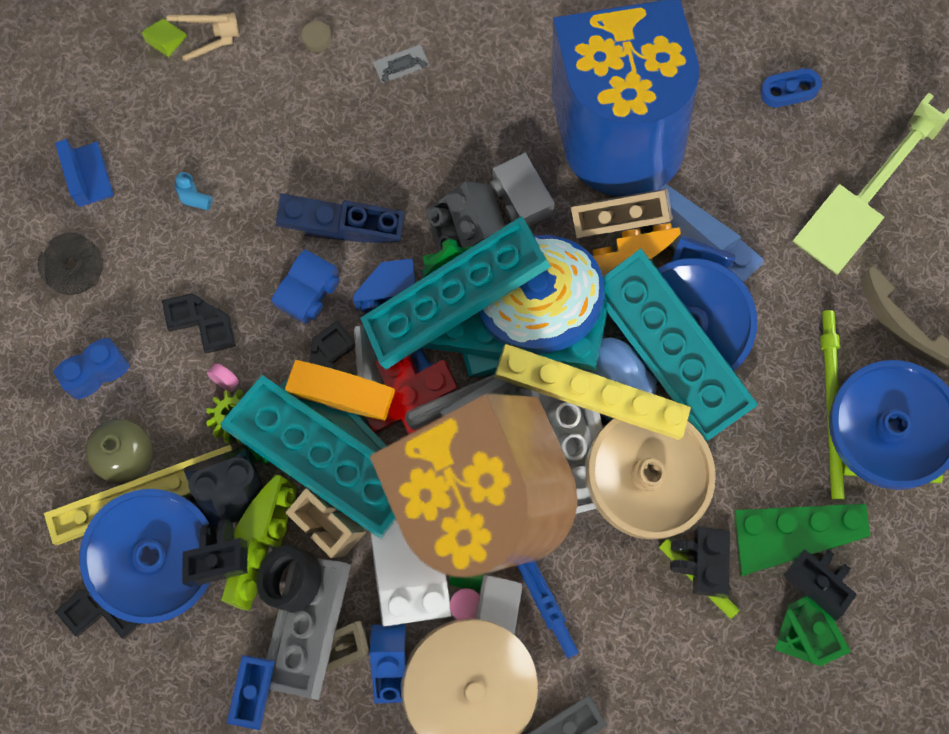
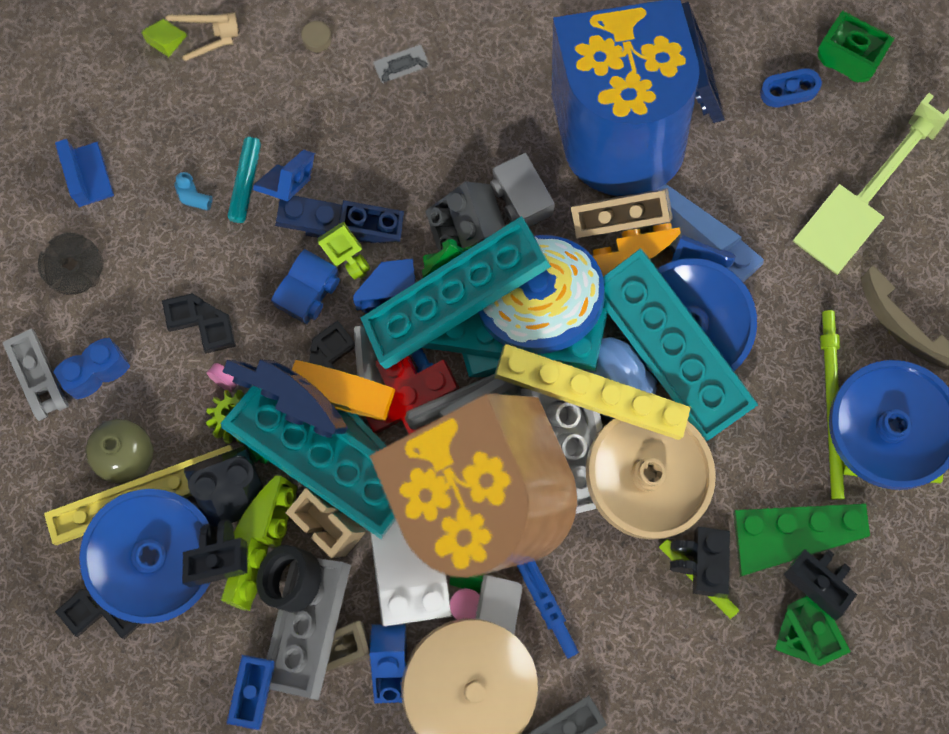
(34, 373): none -> light grey plate
(244, 180): none -> teal axle
(287, 180): none -> blue panel
(294, 393): none -> dark blue slope
(341, 246): none -> lime plate
(707, 91): none -> dark blue plate
(854, 47): none -> green slope

